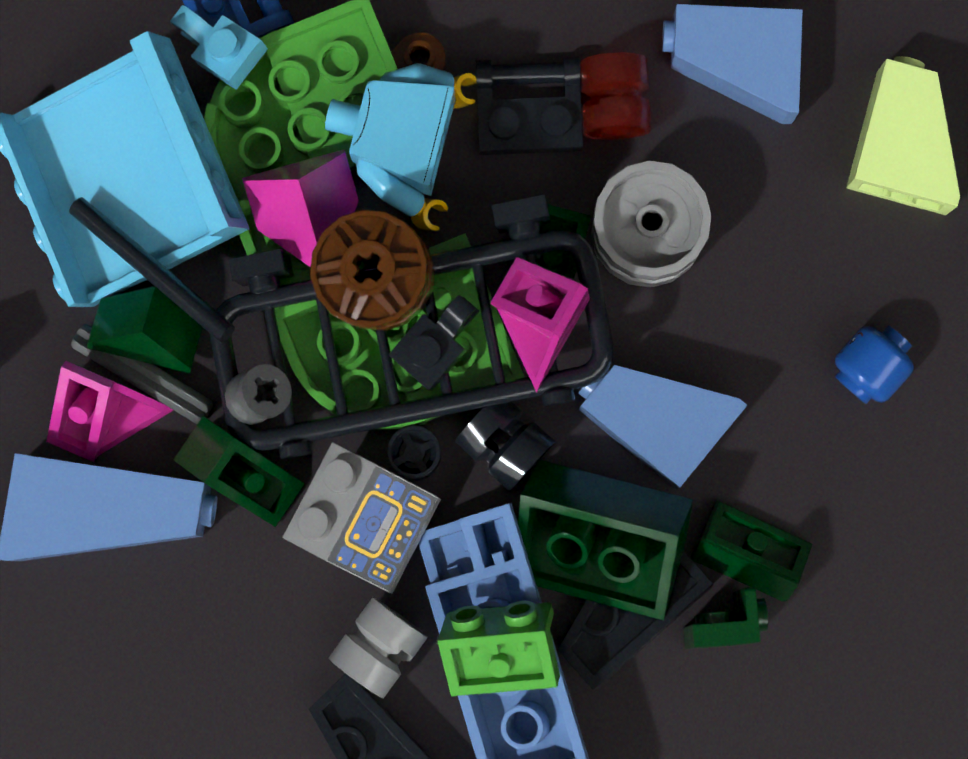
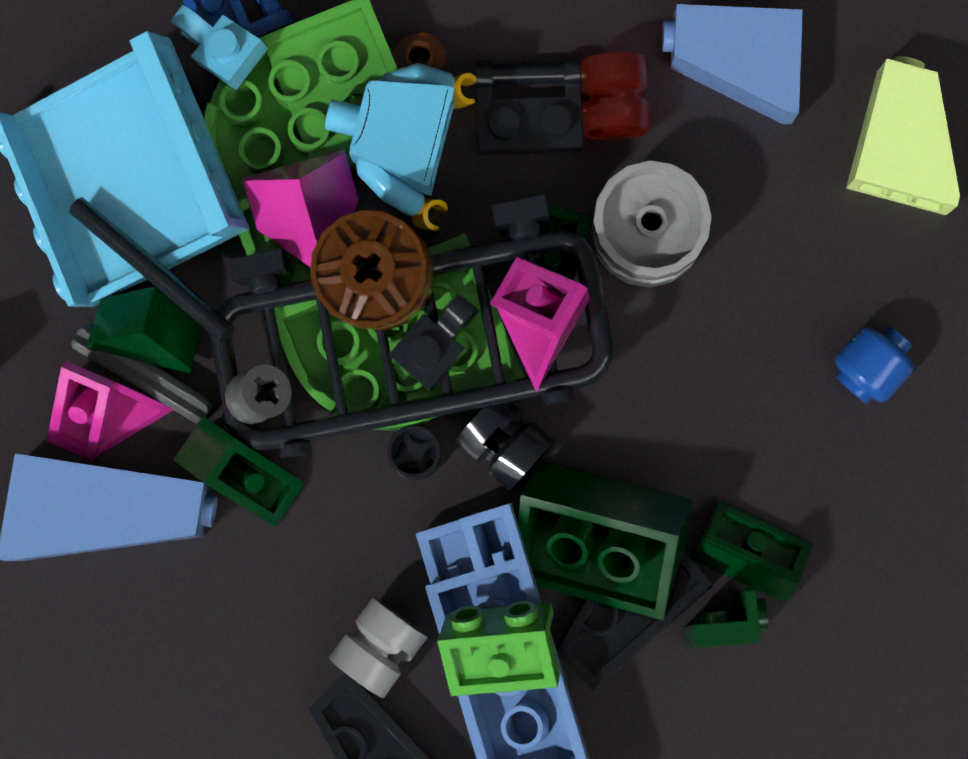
(361, 518): slope -> none
(660, 419): medium blue slope -> none

